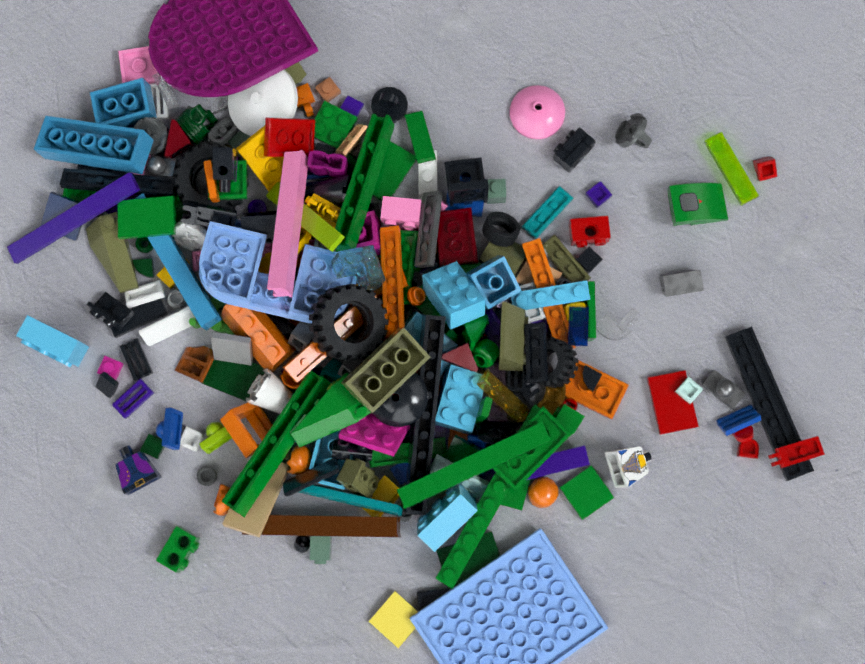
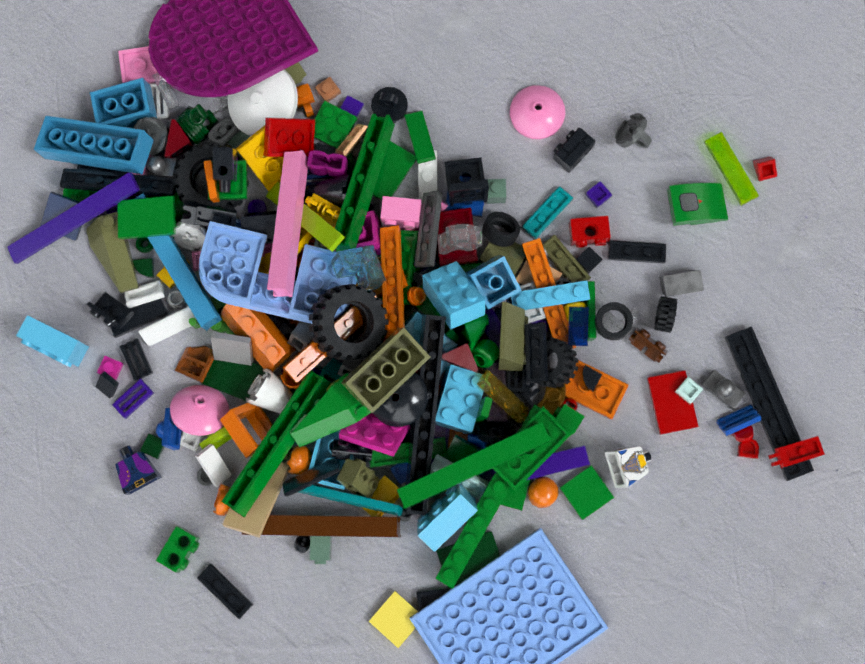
(198, 417): none -> bright pink dish
(213, 465): none -> white tile
(225, 591): none -> black tile
(459, 237): none -> clear brick
(623, 310): none -> black tyre
(637, 252): none -> black tile
(643, 339): none -> reddish brown hinge
(665, 314): none -> black tyre

